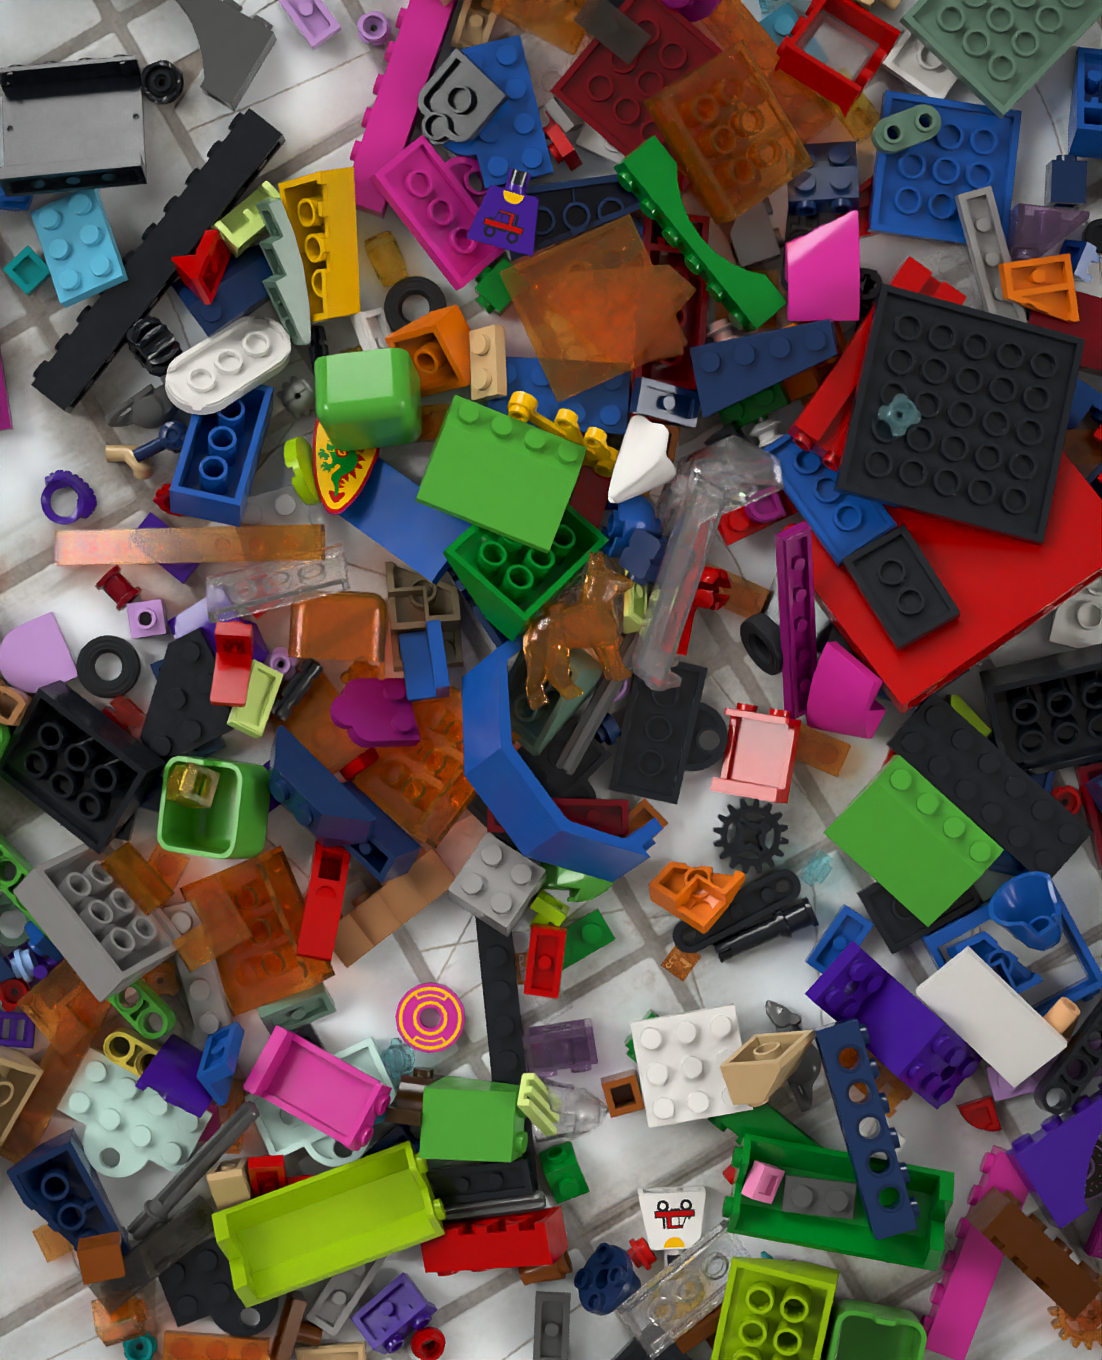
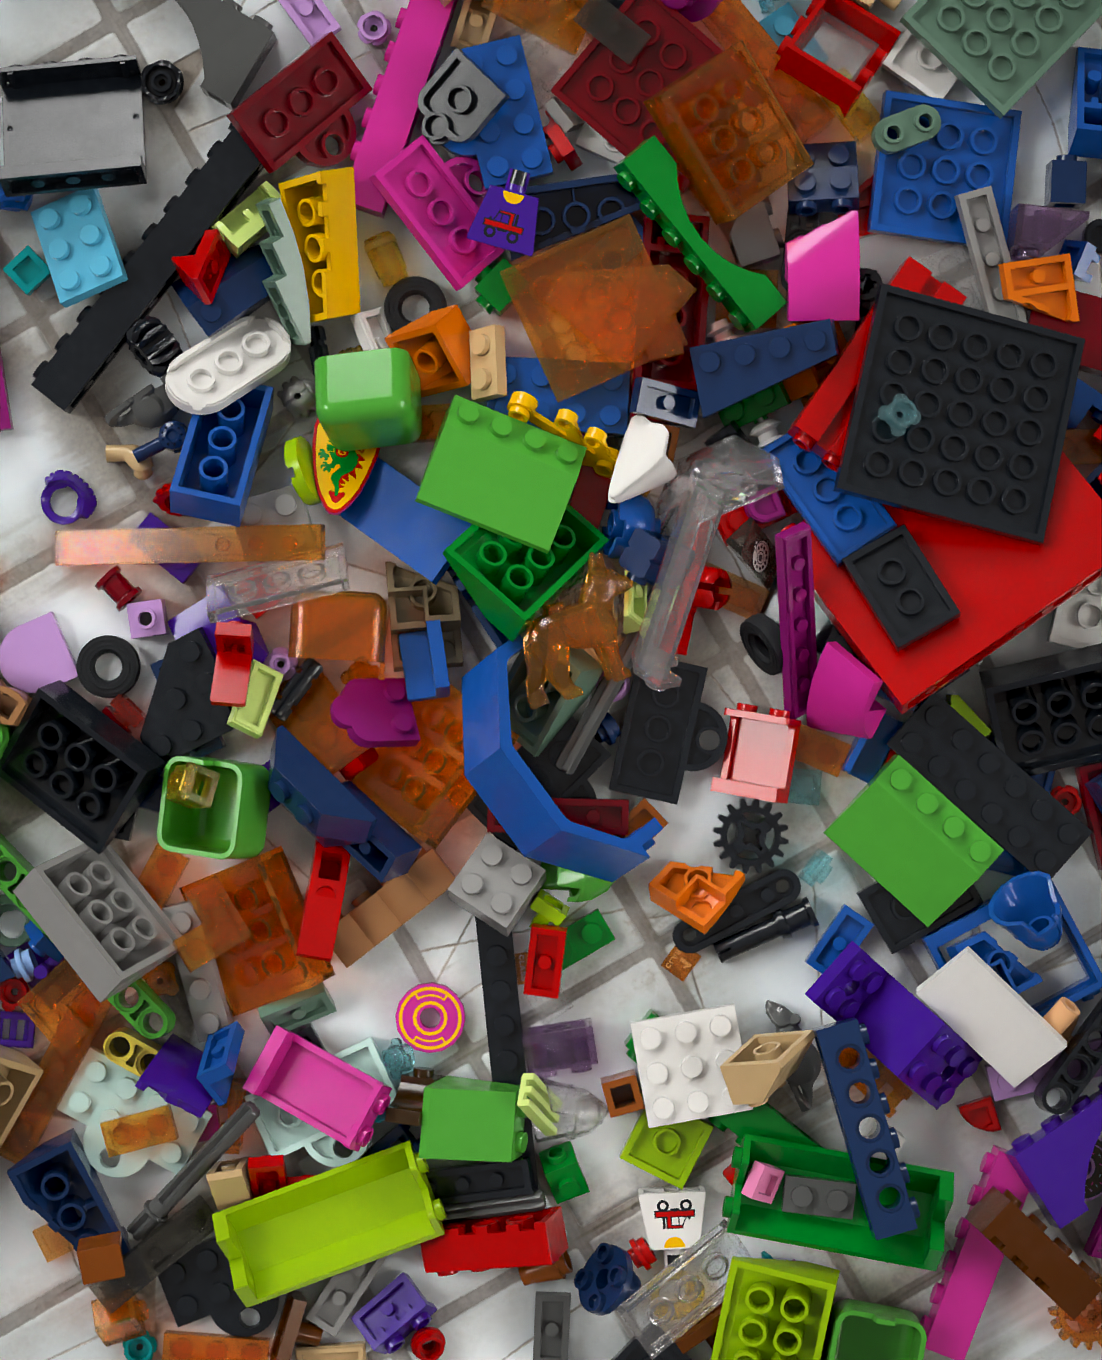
(137, 878): clear orange tile -> none
(139, 1130): none -> clear orange plate
(303, 108): none -> dark red plate
(667, 1149): none -> lime plate
(755, 552): none -> clear smoke slope
(805, 786): none -> clear light blue plate
(868, 754): none -> blue panel

